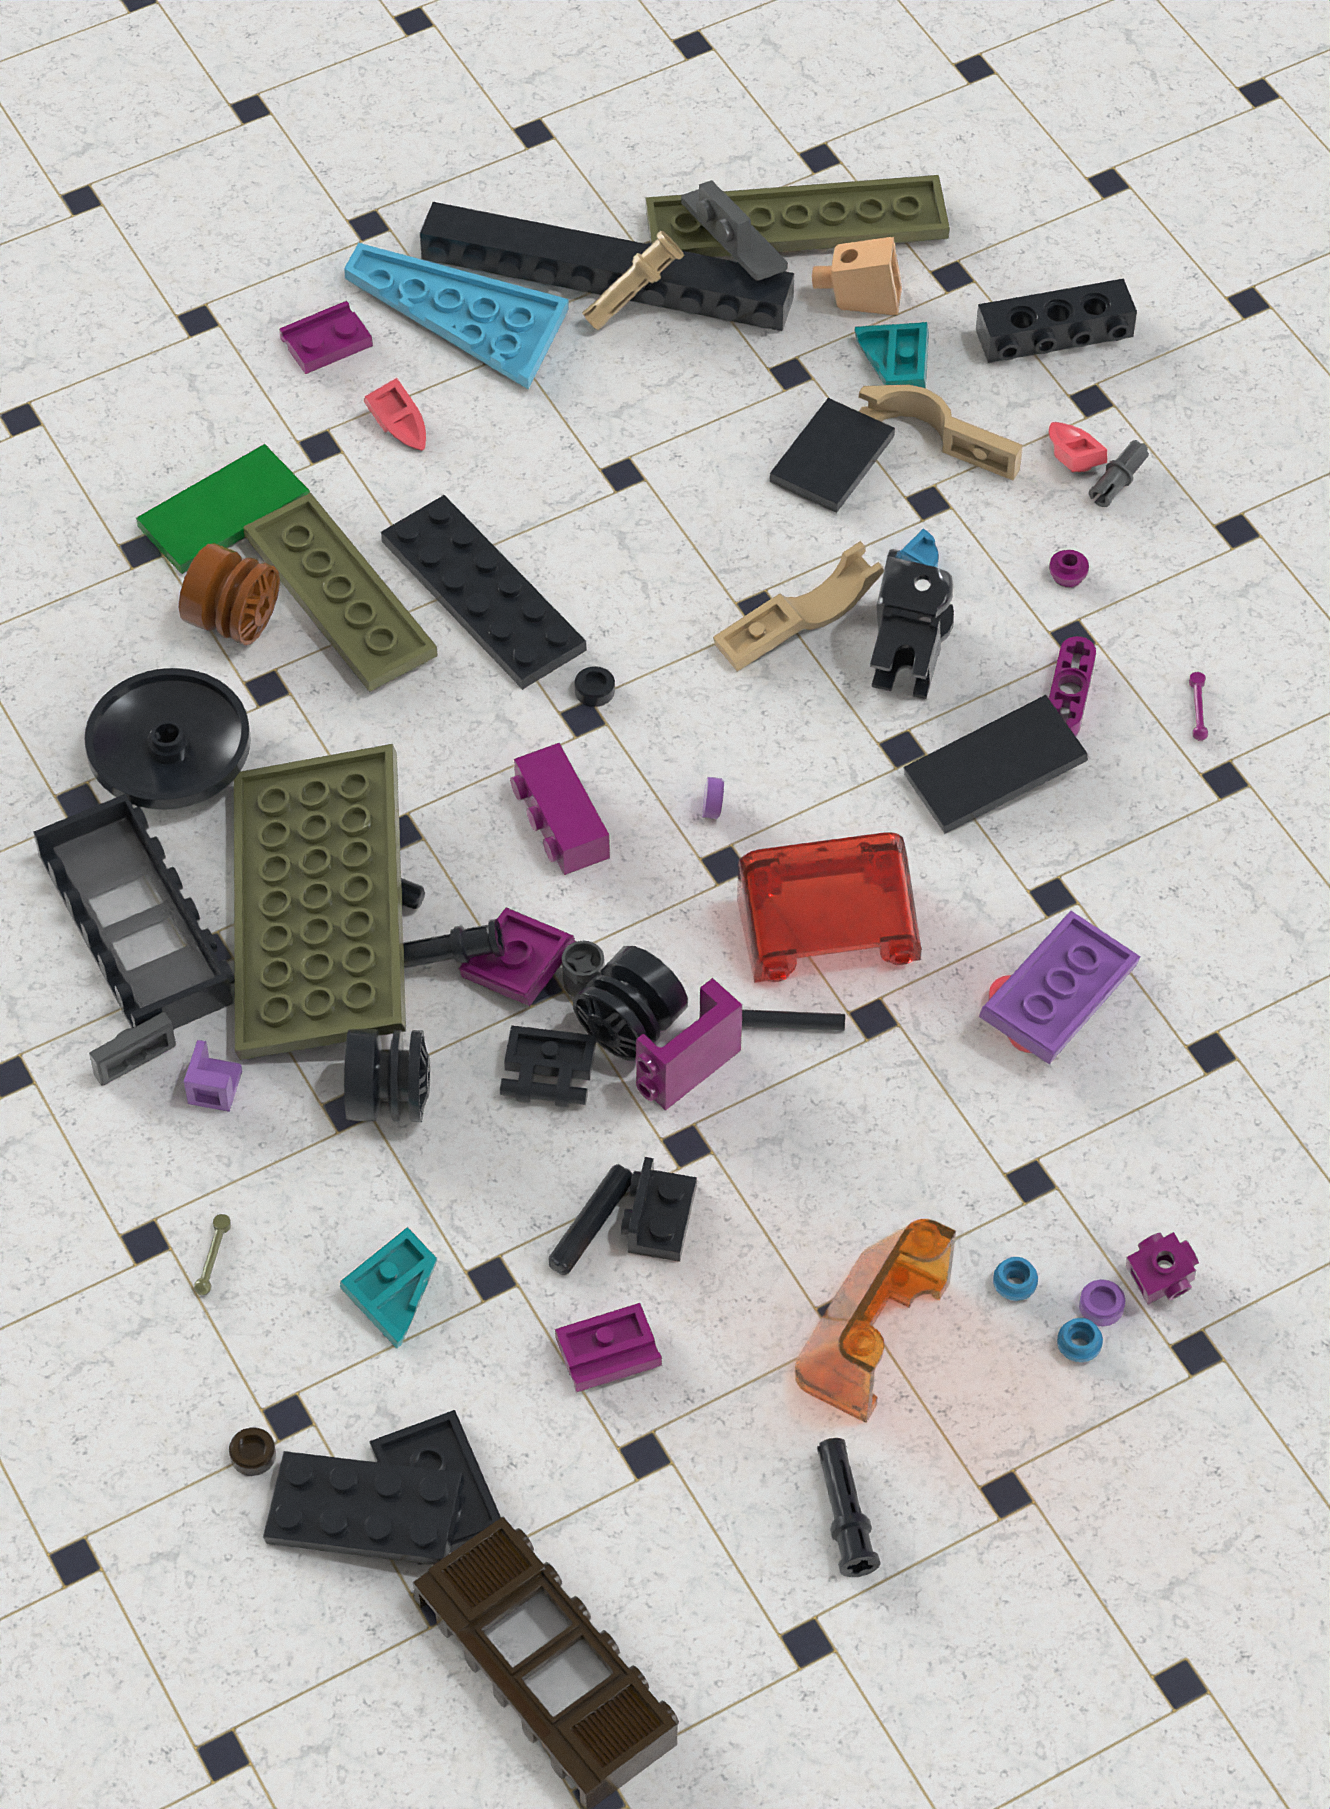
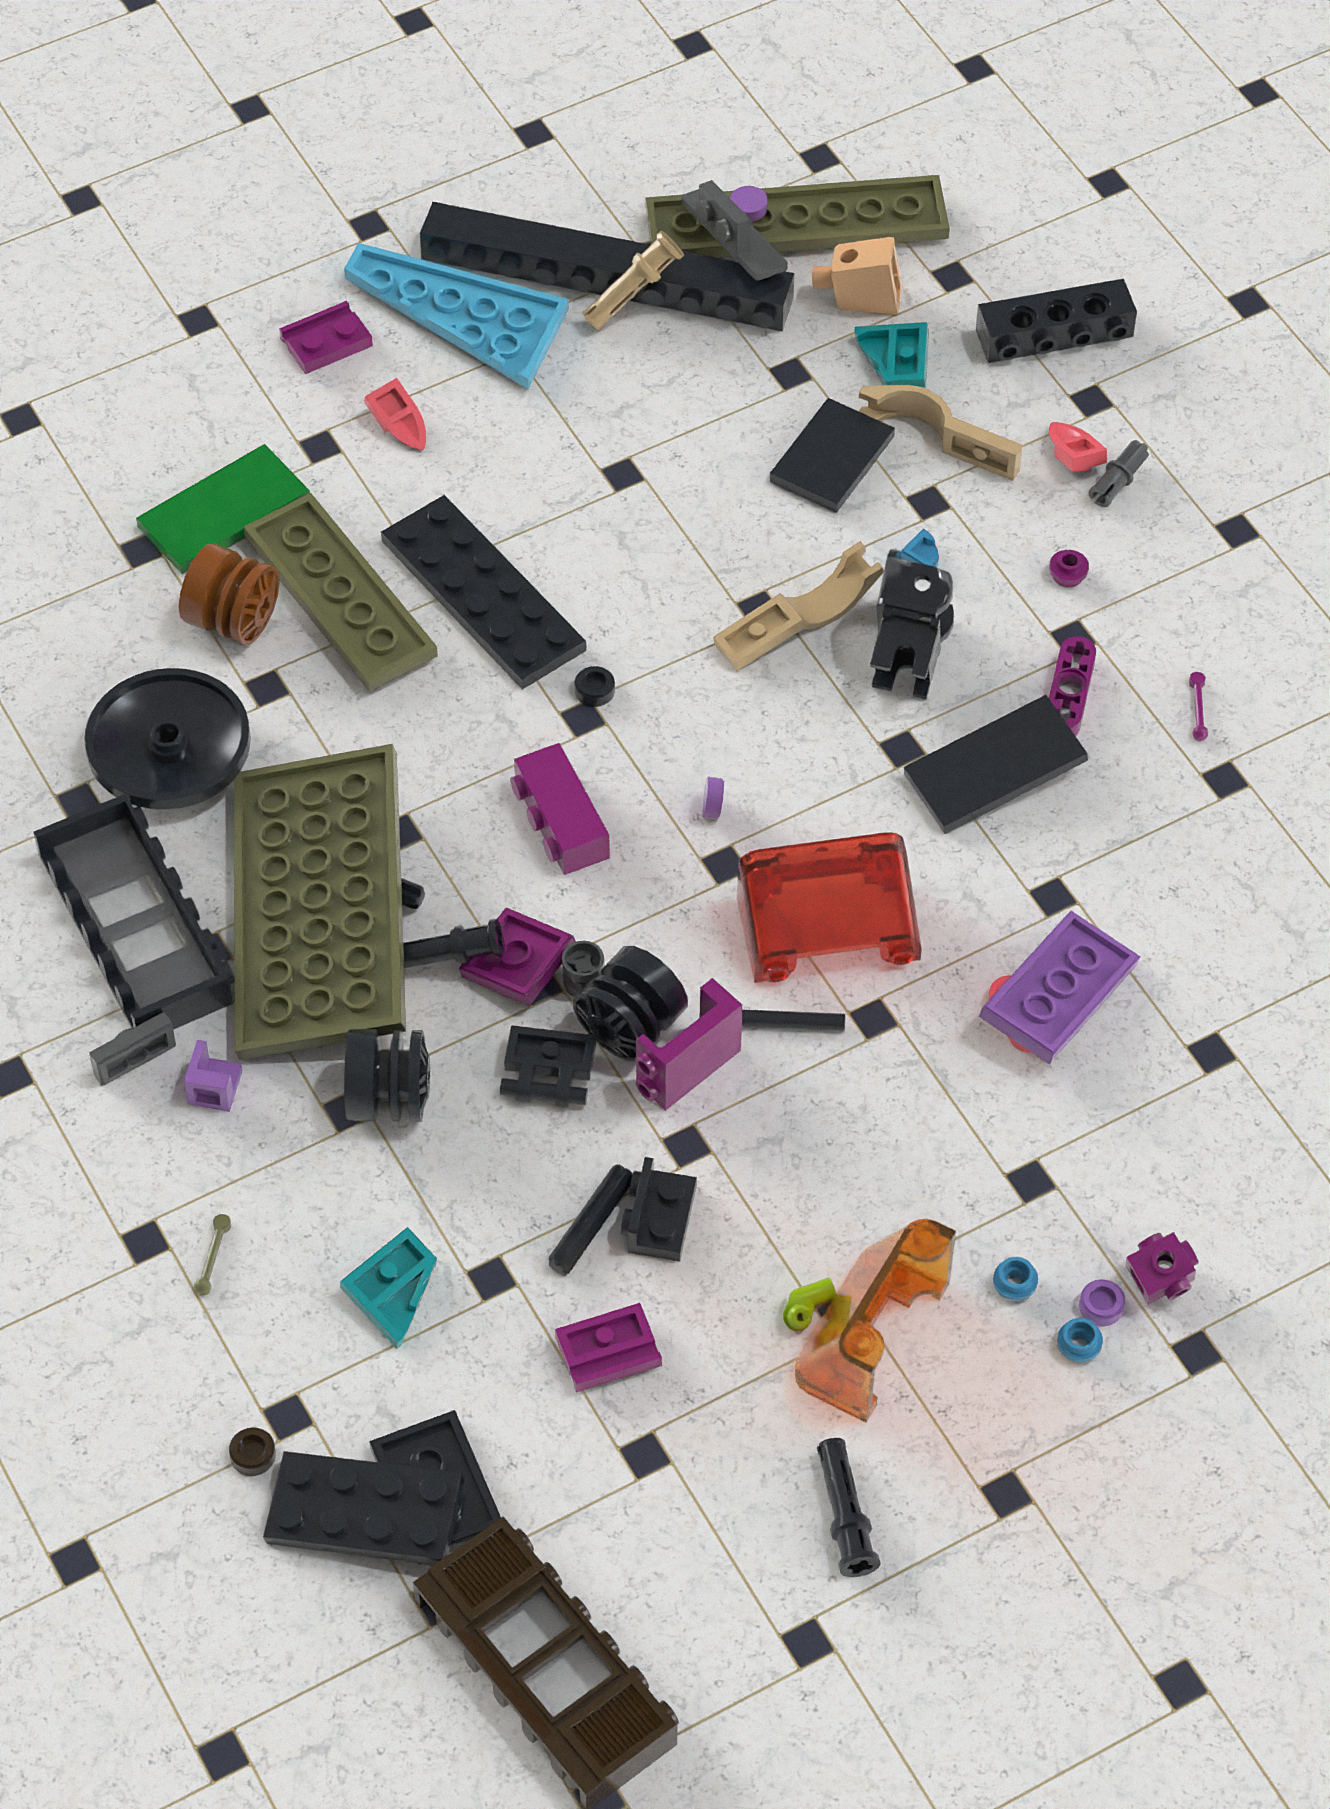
(751, 201): none -> medium lavender tile
(802, 1303): none -> lime arm

